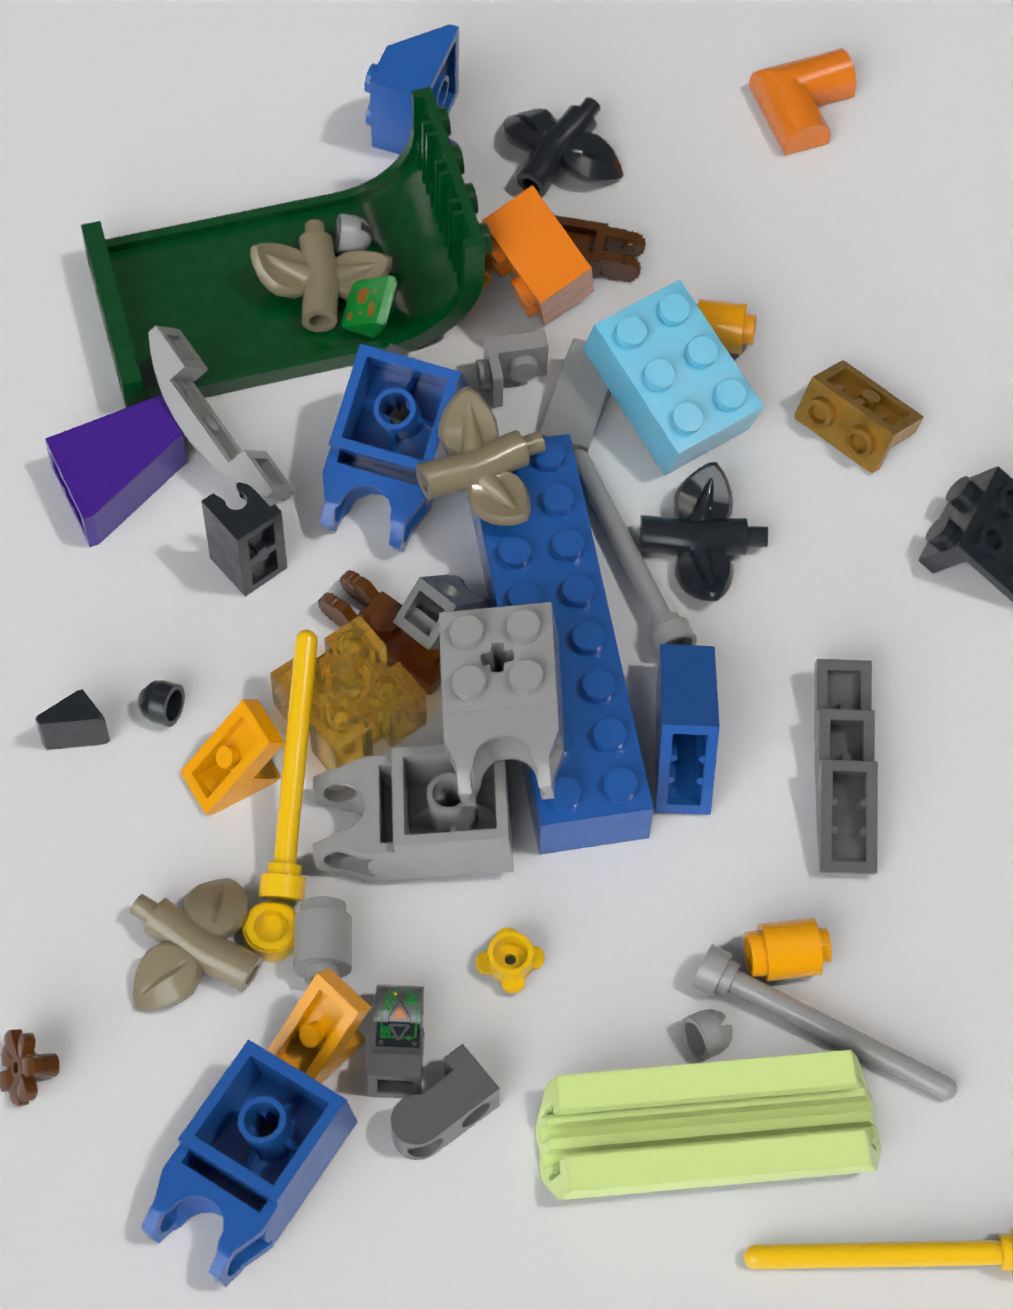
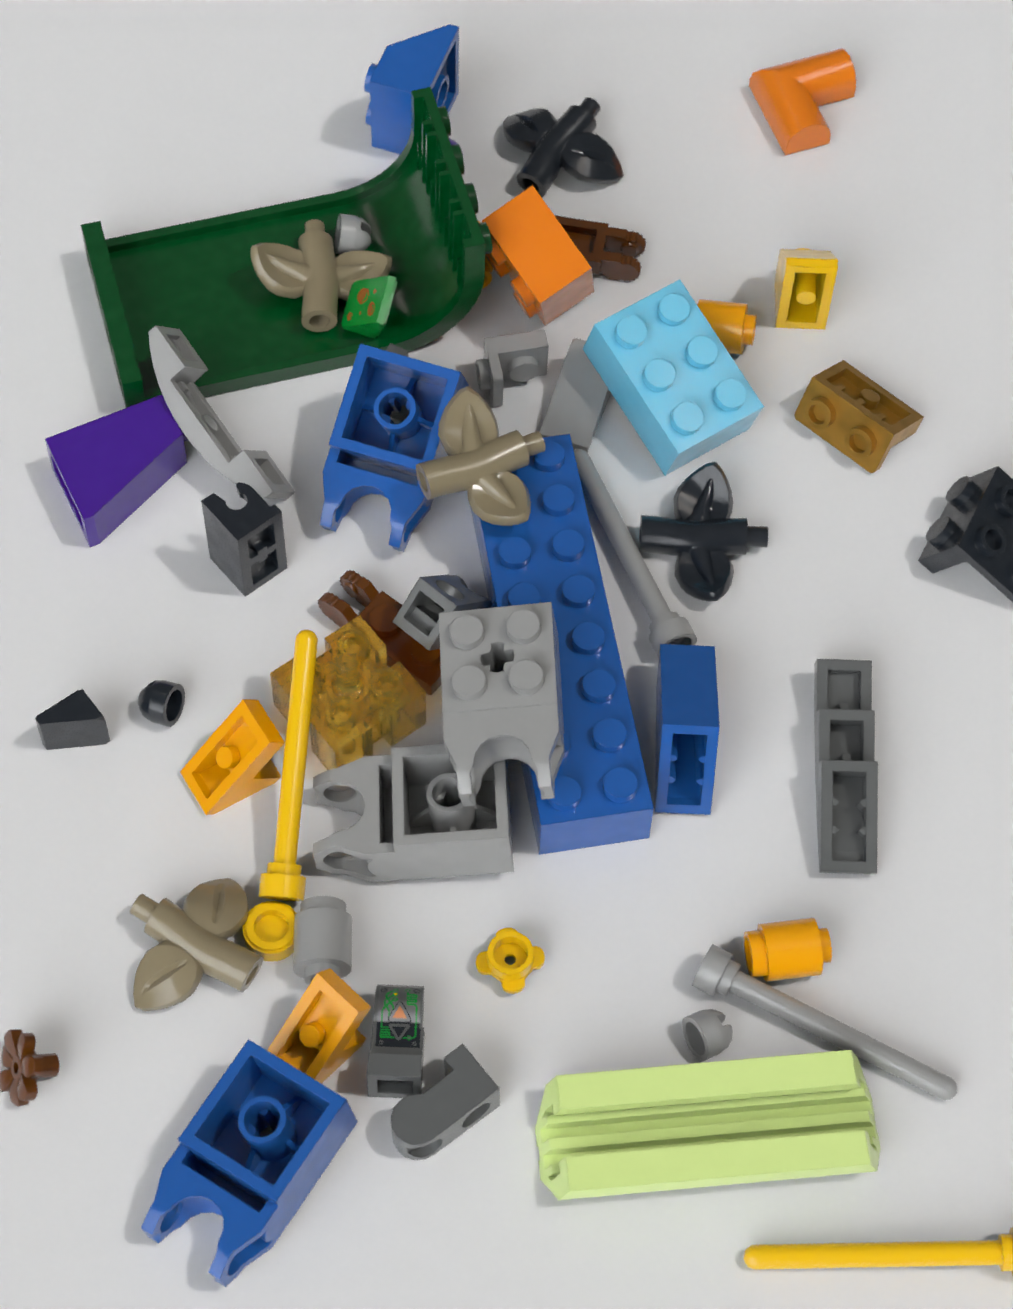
(804, 288): none -> yellow slope

